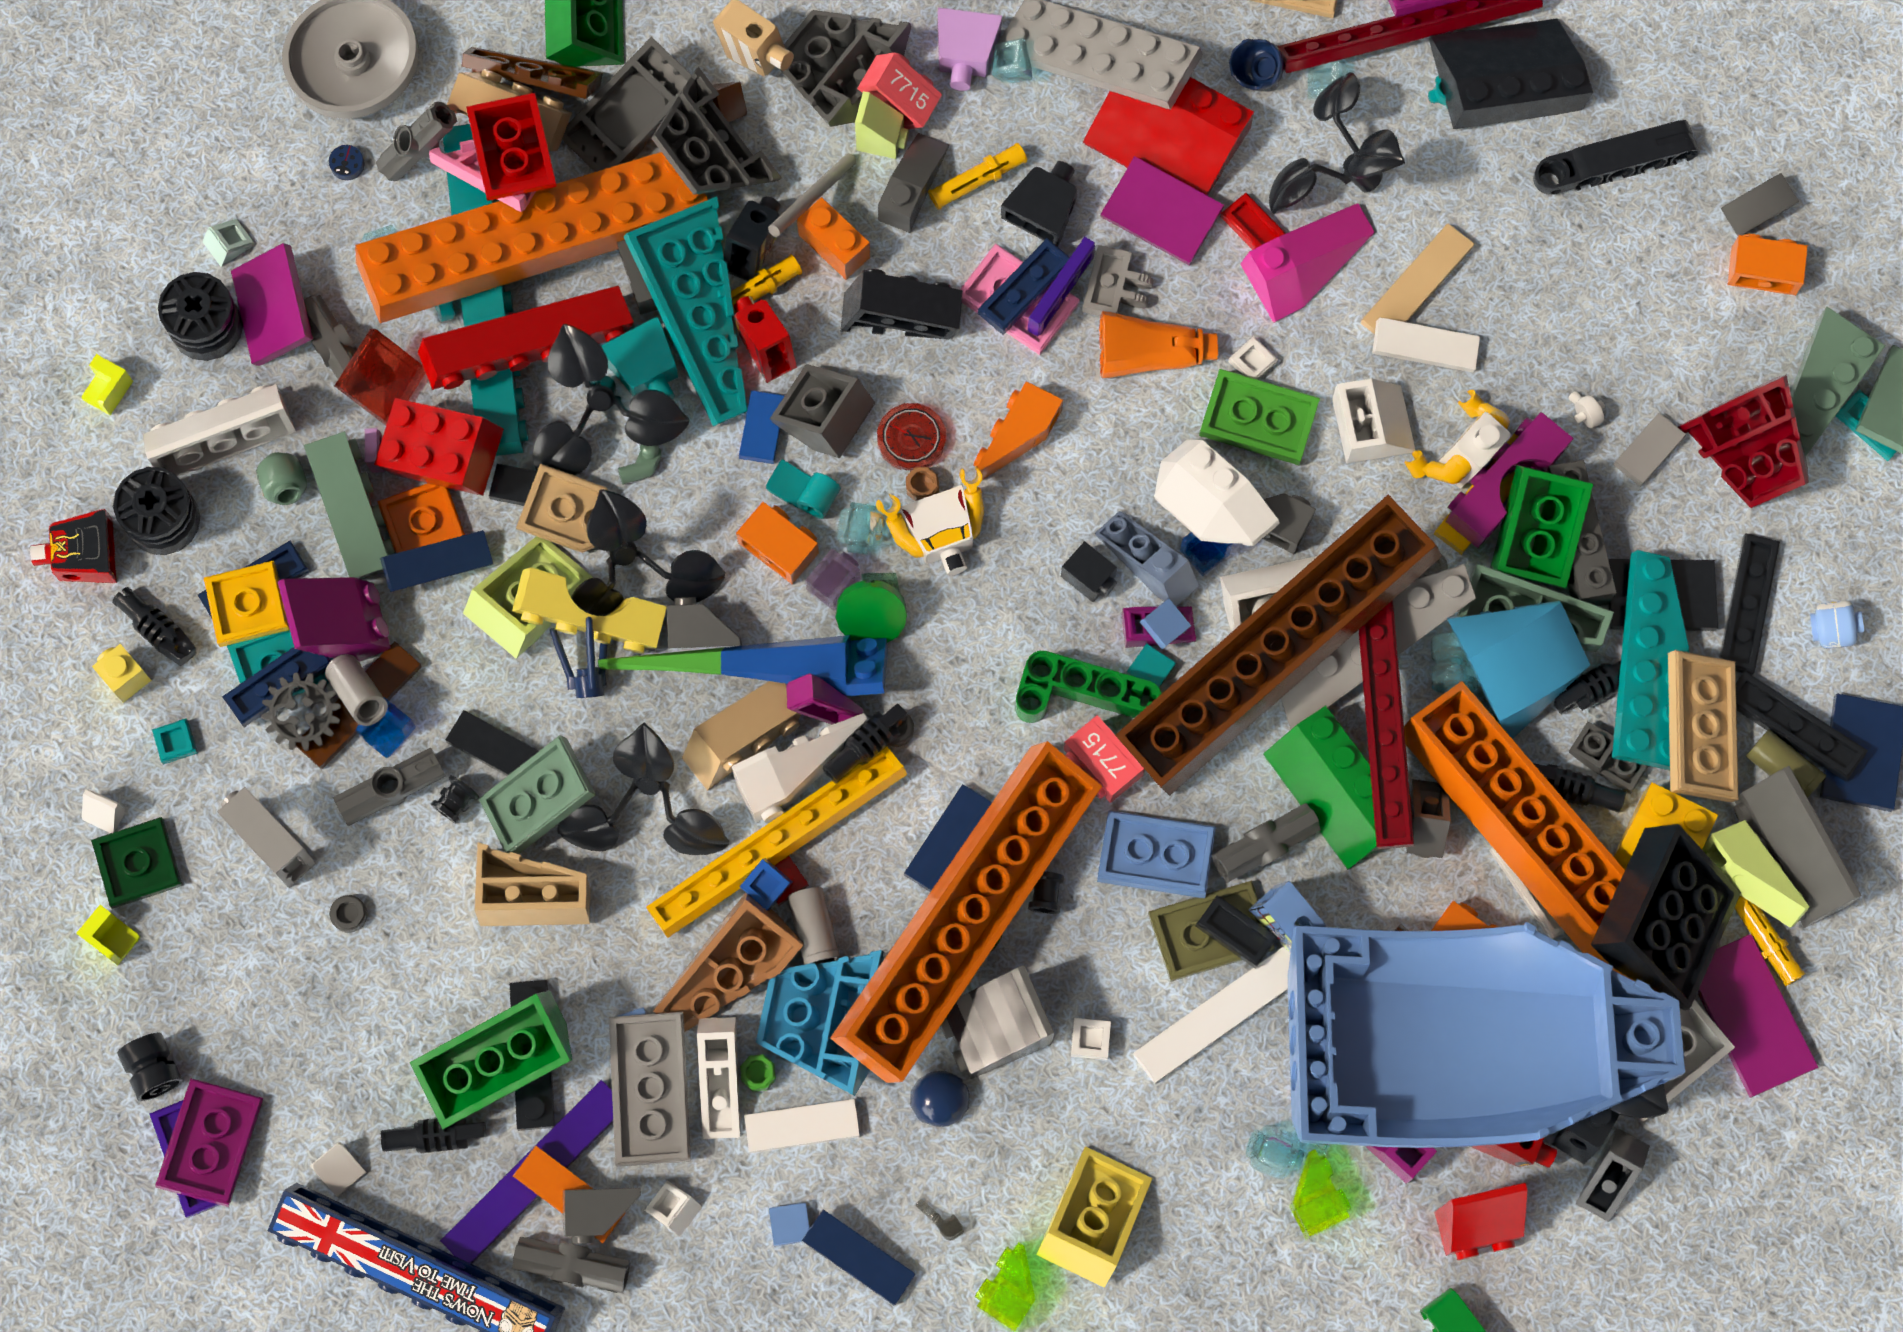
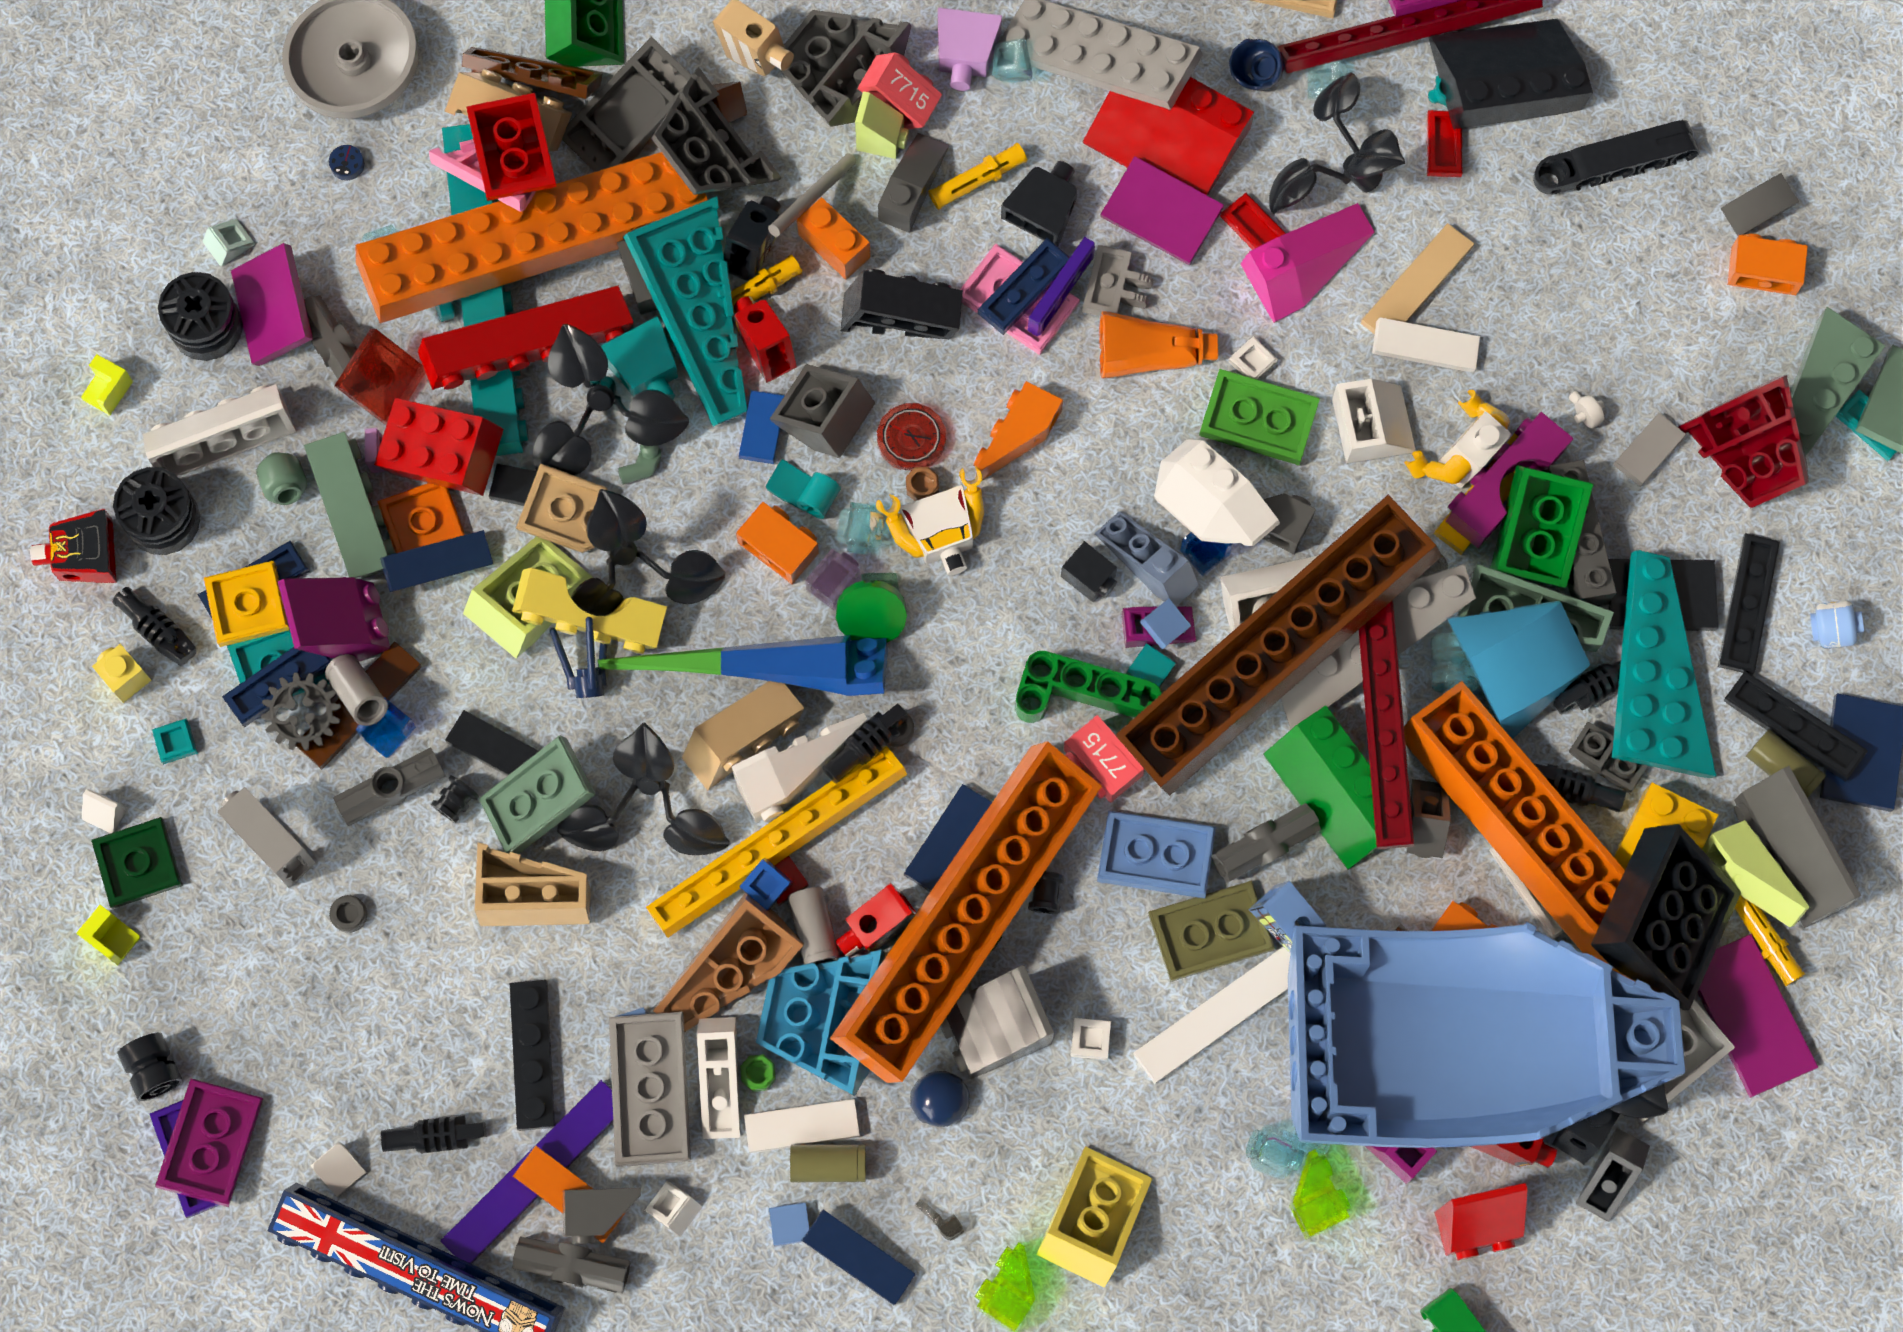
(416, 141): dark grey piece -> none
(494, 1058): green slope -> none
(697, 626): dark grey slope -> none
(819, 700): magenta slope -> none
(827, 1163): none -> olive pin
(892, 915): none -> torso
(1236, 931): black tile -> none
(1443, 146): none -> red tile
(1702, 726): tan tile -> none

